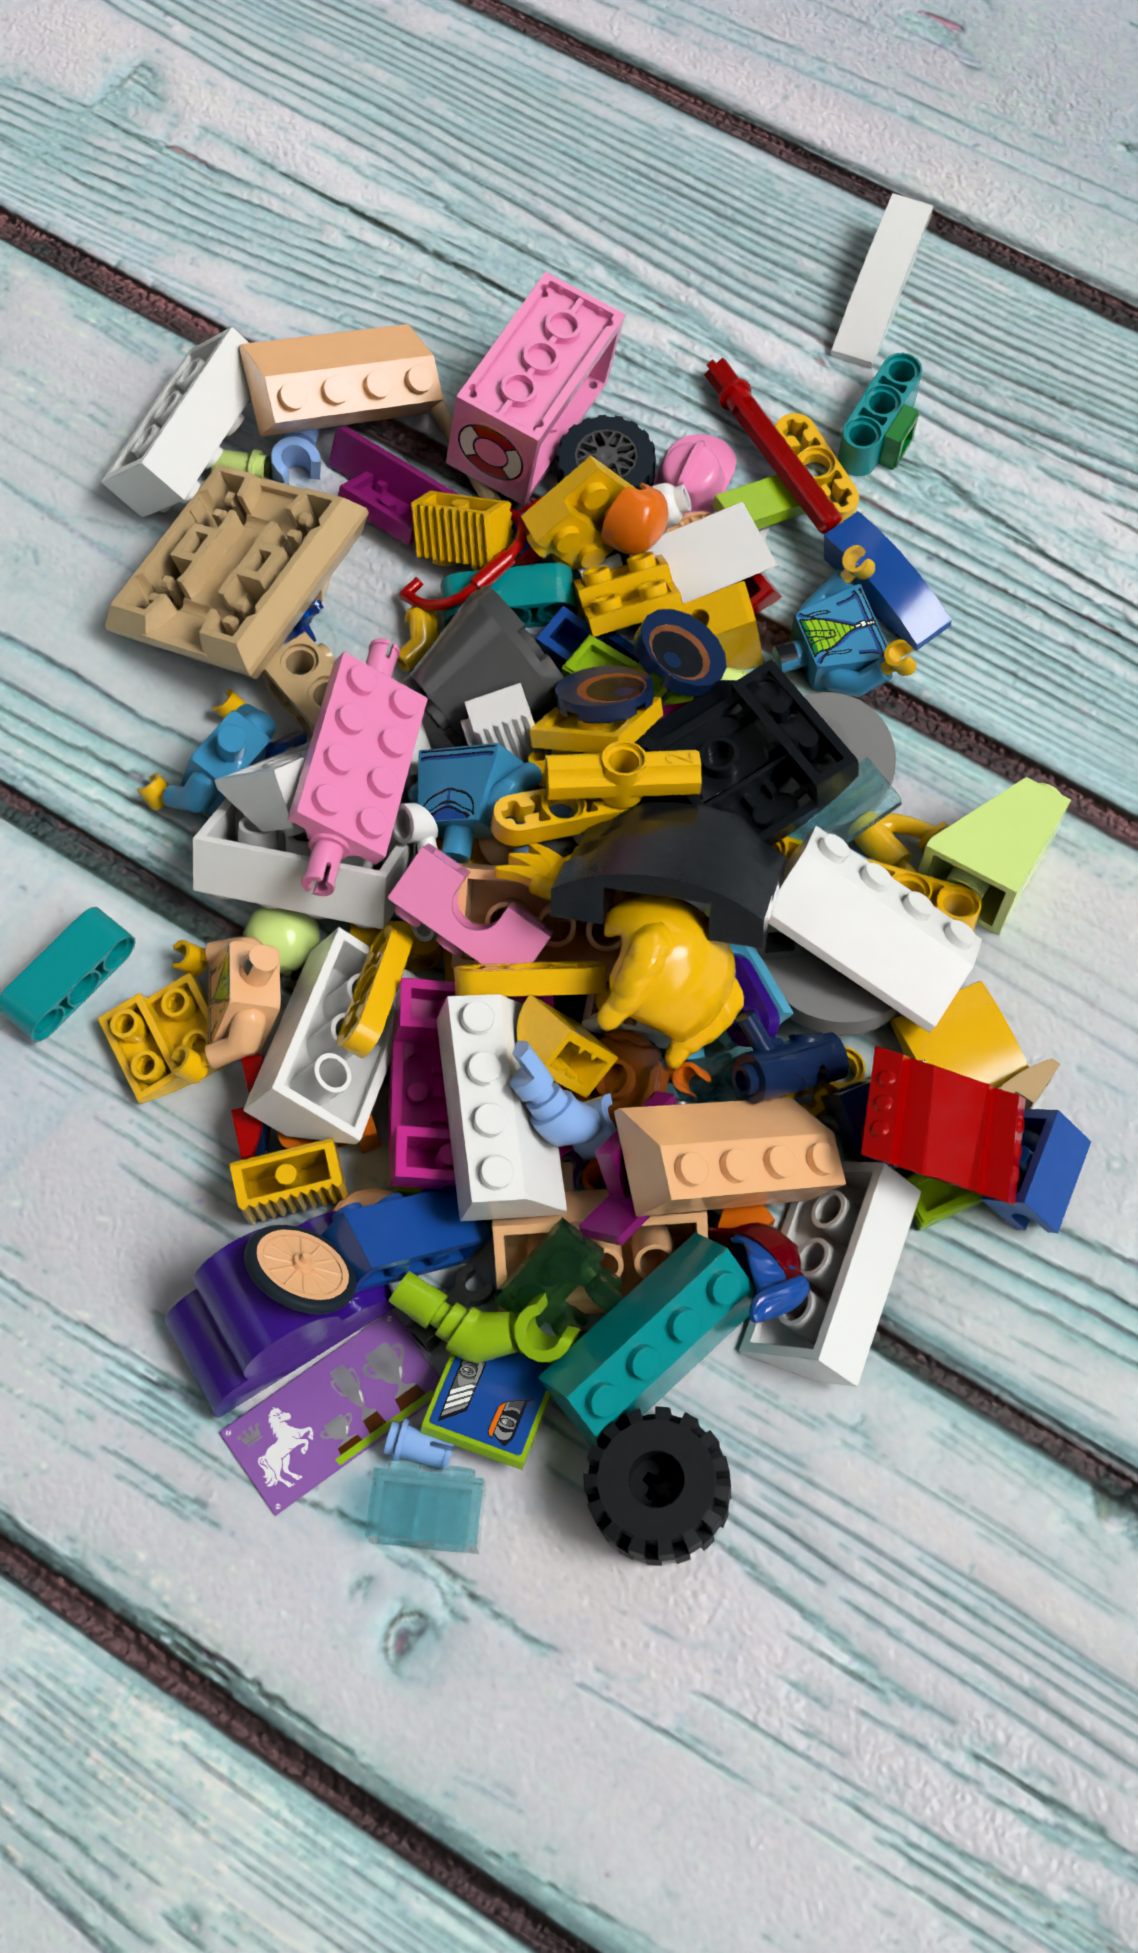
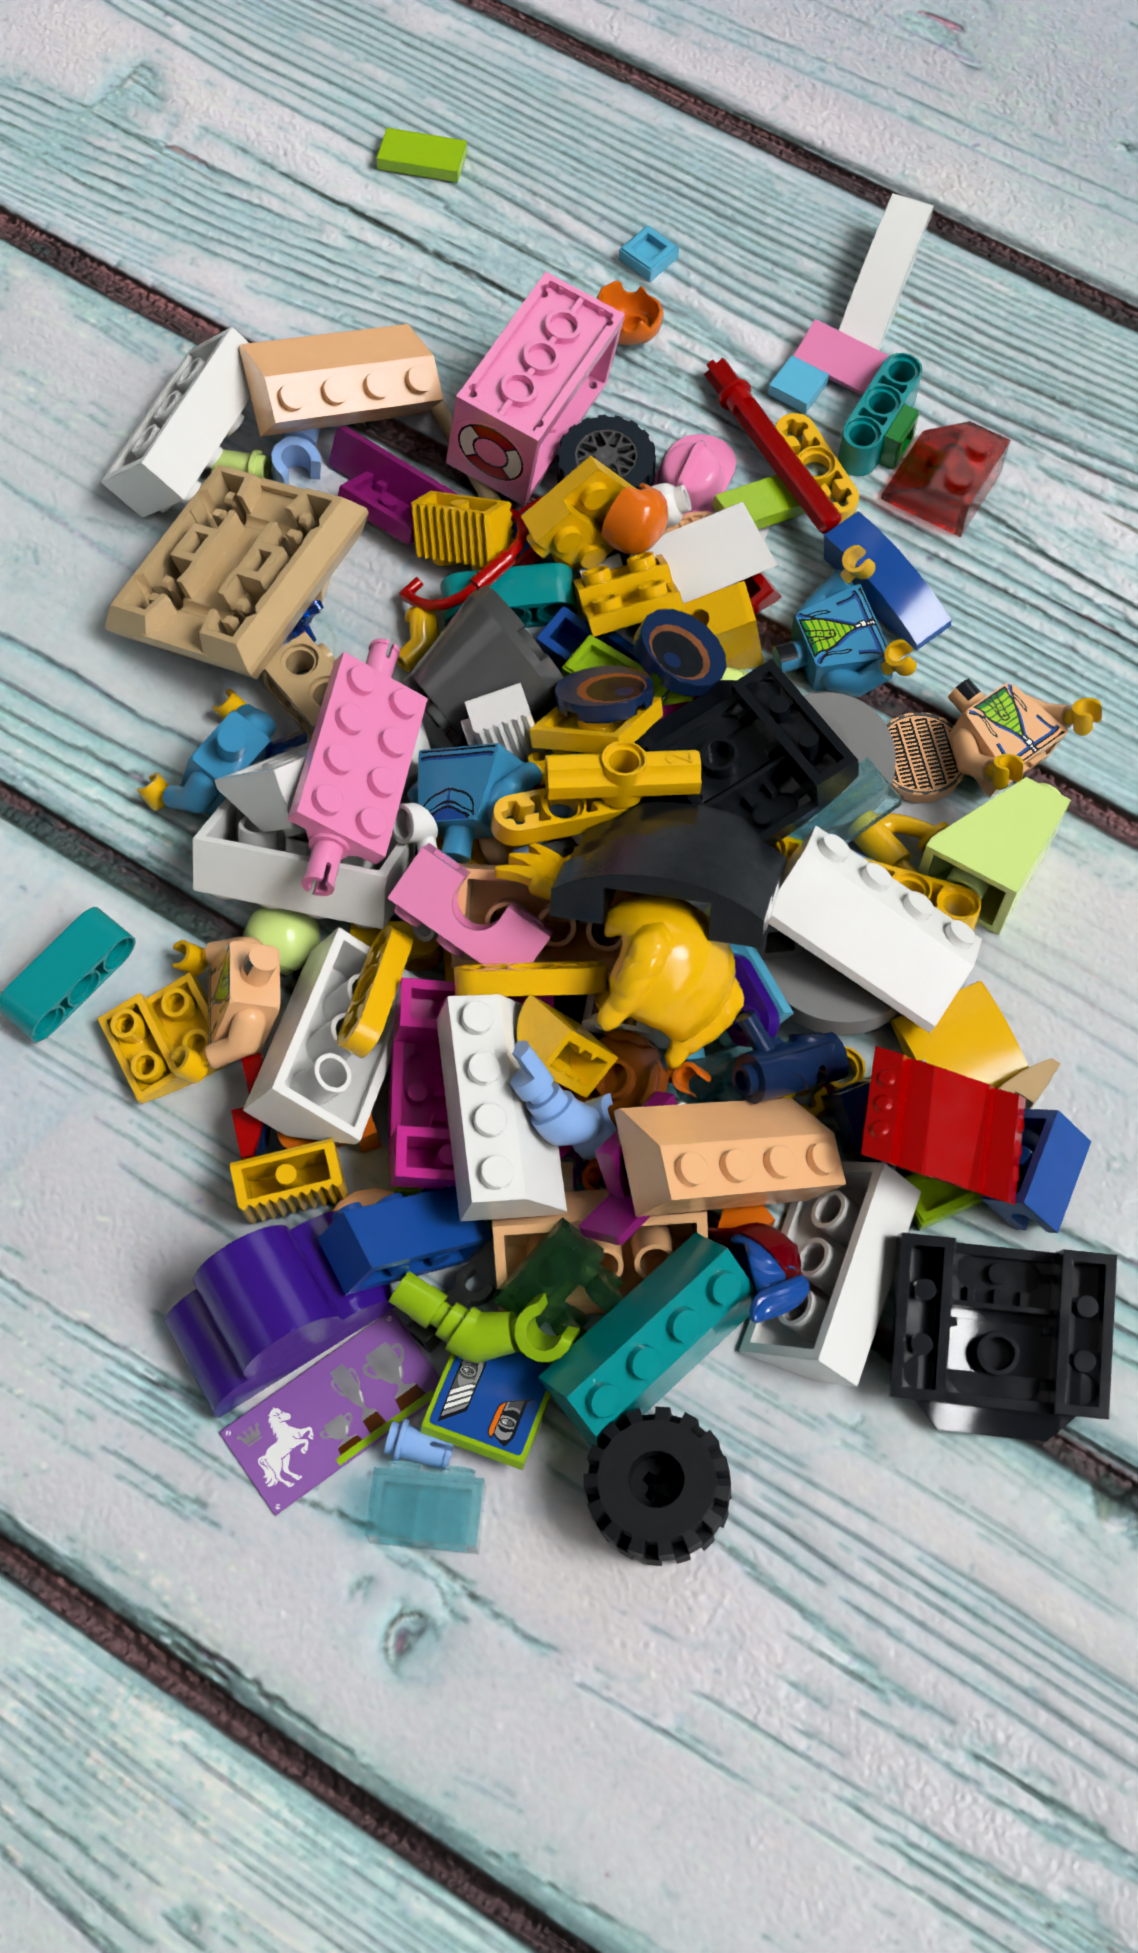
(299, 1269): light nougat wheel -> none
(422, 154): none -> lime tile
(641, 311): none -> orange hair
(648, 253): none -> medium azure tile
(798, 384): none -> medium azure tile
(841, 356): none -> bright pink tile
(923, 757): none -> tile
(948, 474): none -> clear red slope
(1002, 1335): none -> black slope
(1011, 732): none -> torso

